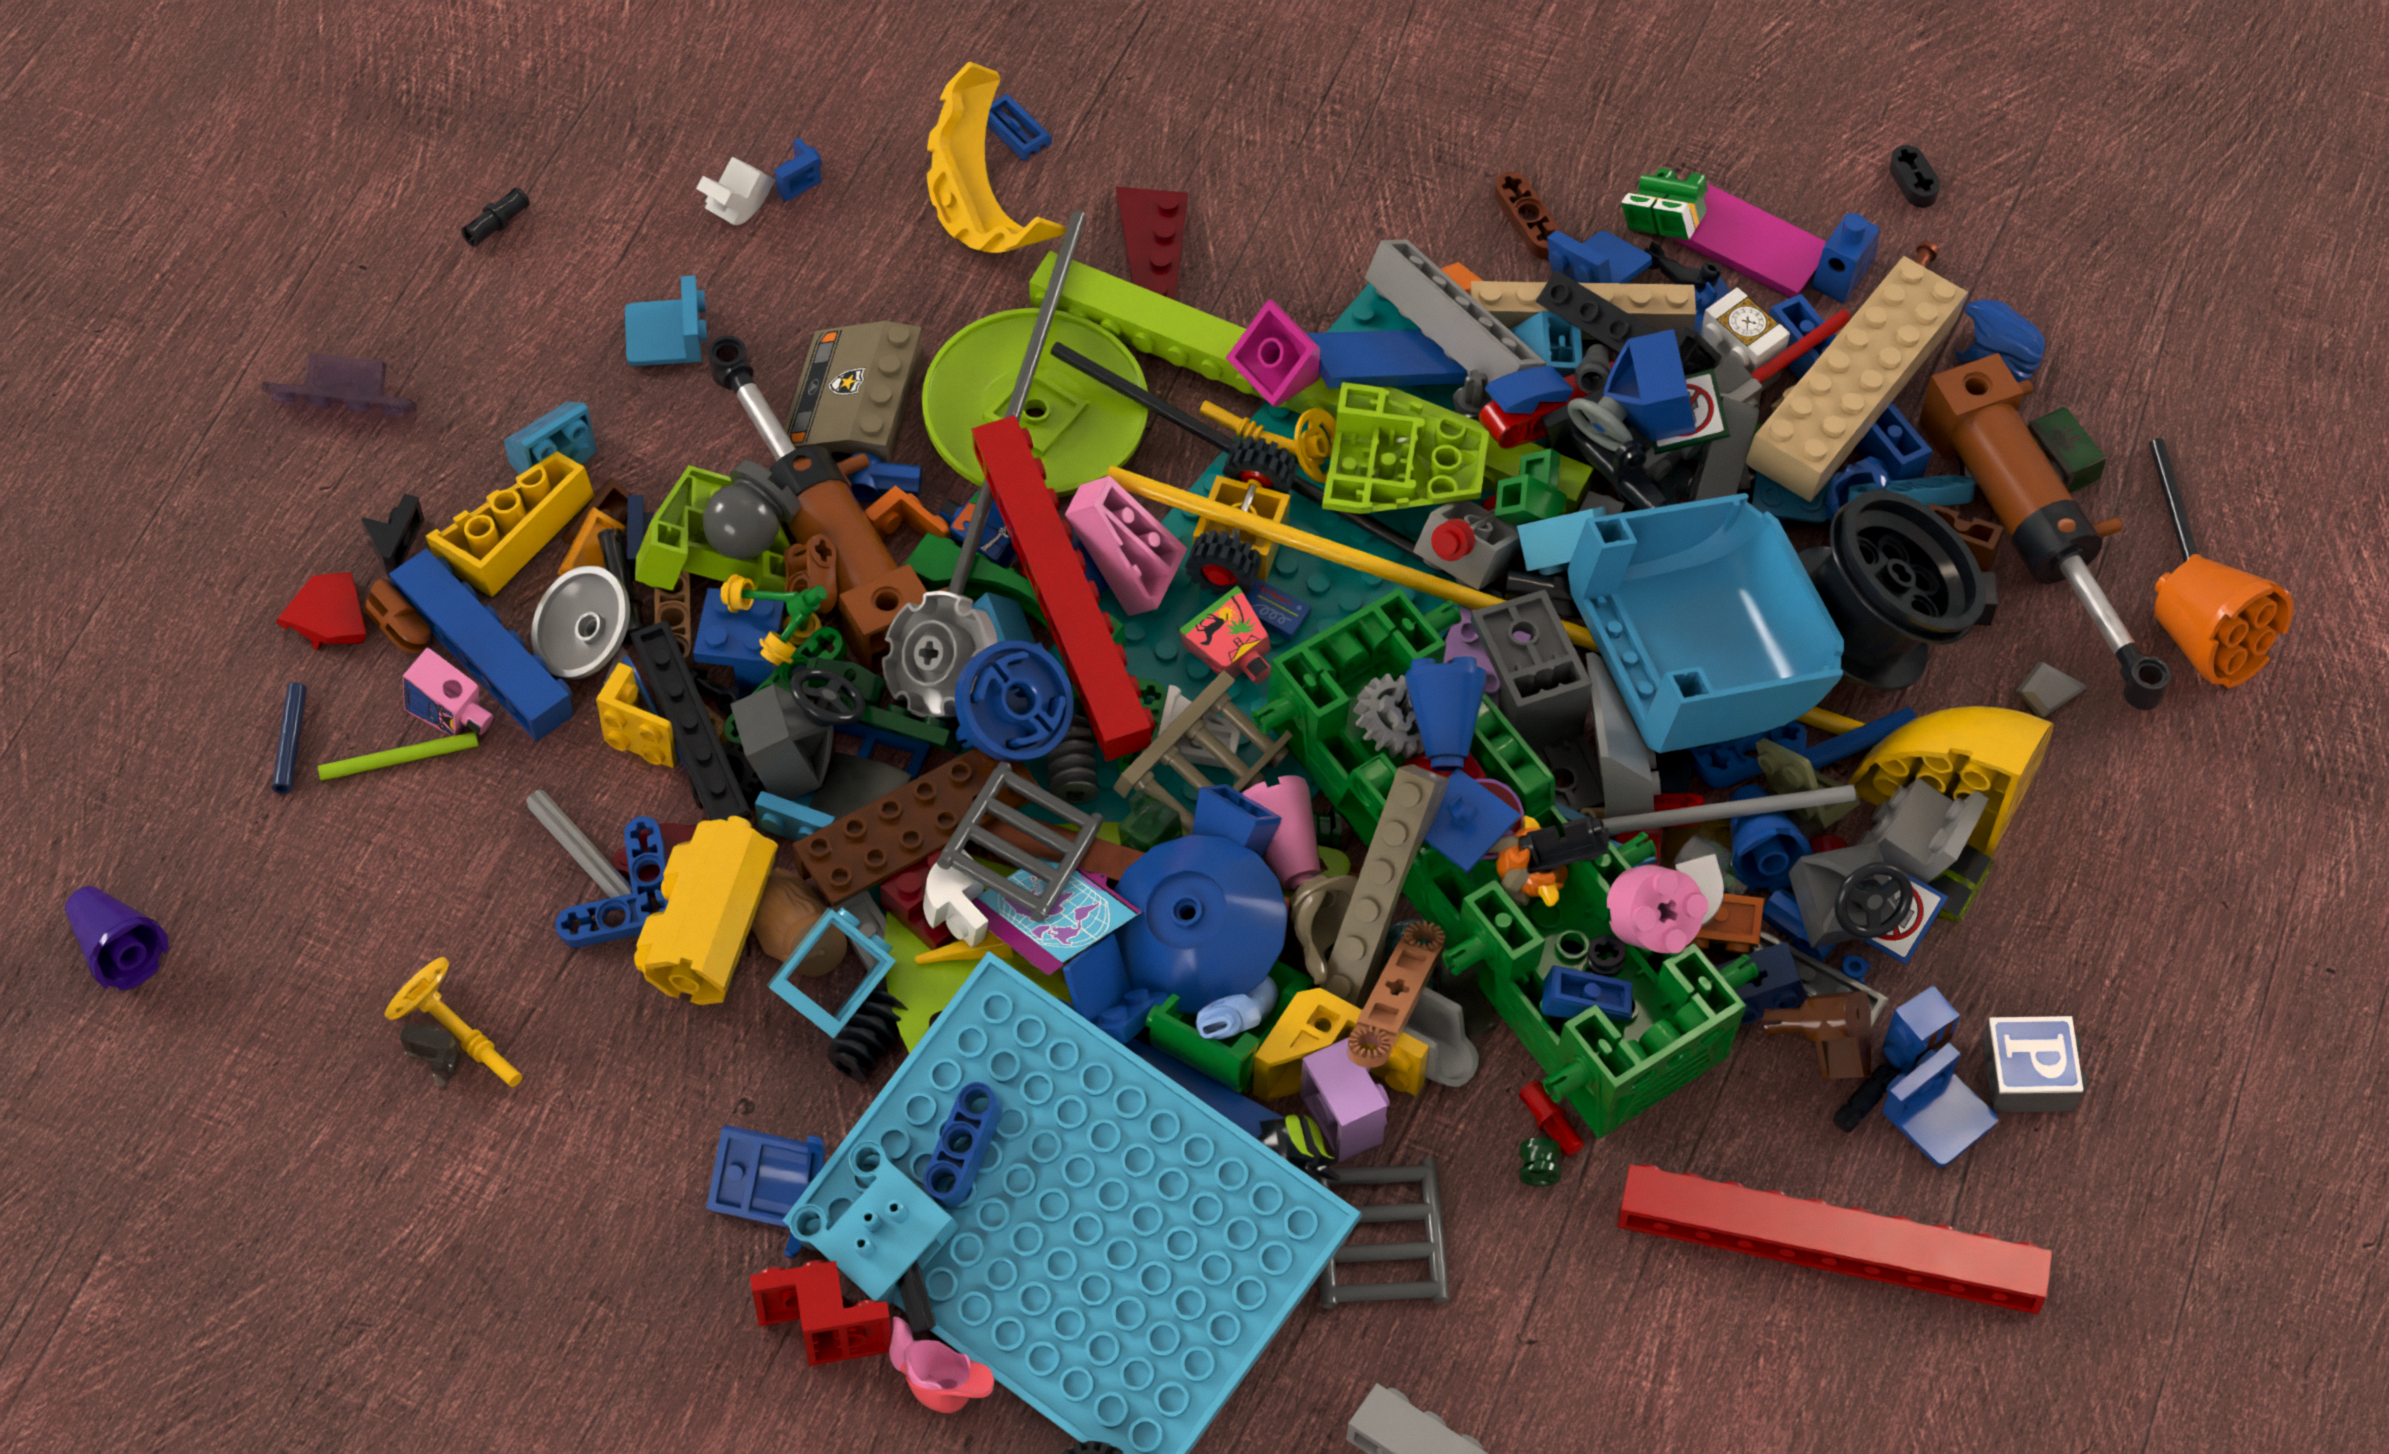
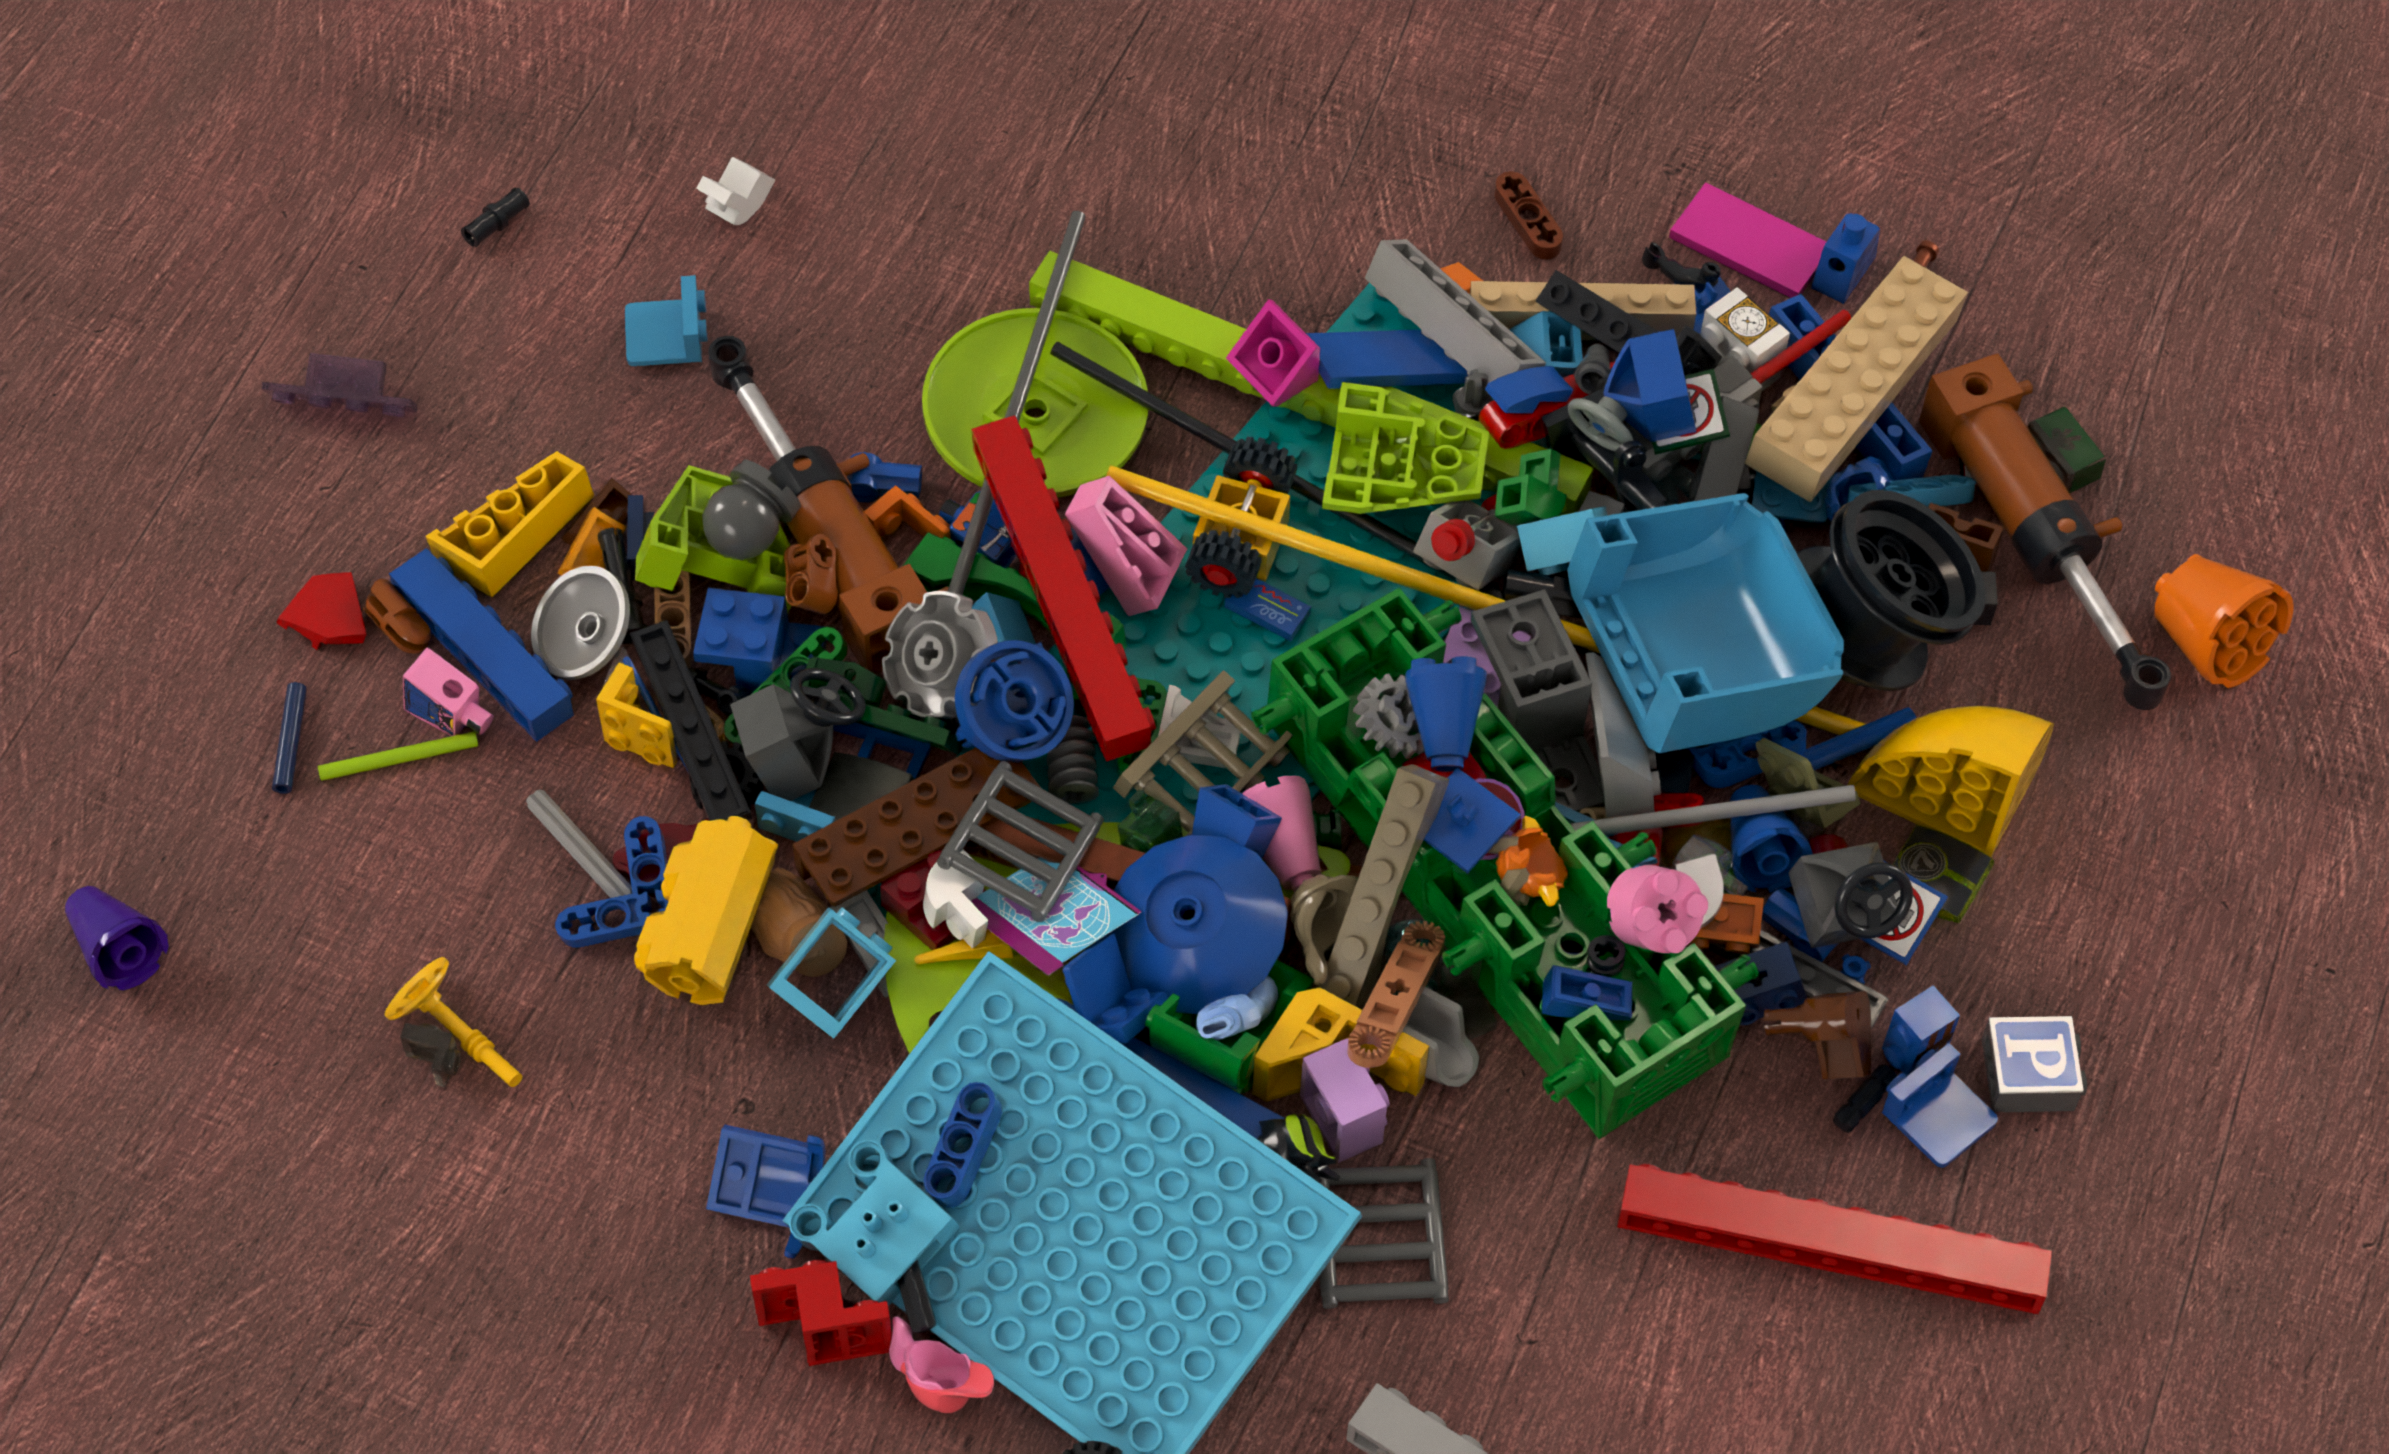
(394, 539): black slope -> none
(560, 430): dark azure slope -> none
(798, 626): plant -> none
(799, 173): blue bracket -> none
(856, 388): dark tan piece -> none
(864, 1036): black piece -> none
(959, 173): yellow windscreen -> none
(1010, 131): blue tile -> none
(1153, 236): dark red wing -> none
(1229, 638): coral torso -> none
(1309, 448): yellow dish -> none
(1539, 1162): dark green wheel -> none
(1551, 1118): red axle -> none
(1583, 841): black hinge -> none
(1598, 259): blue bracket -> none
(1666, 204): green hips -> none
(1908, 178): black beam -> none
(1923, 828): light grey bracket -> none
(2004, 332): blue hair -> none
(2048, 689): light grey piece -> none
(2173, 498): black bar -> none

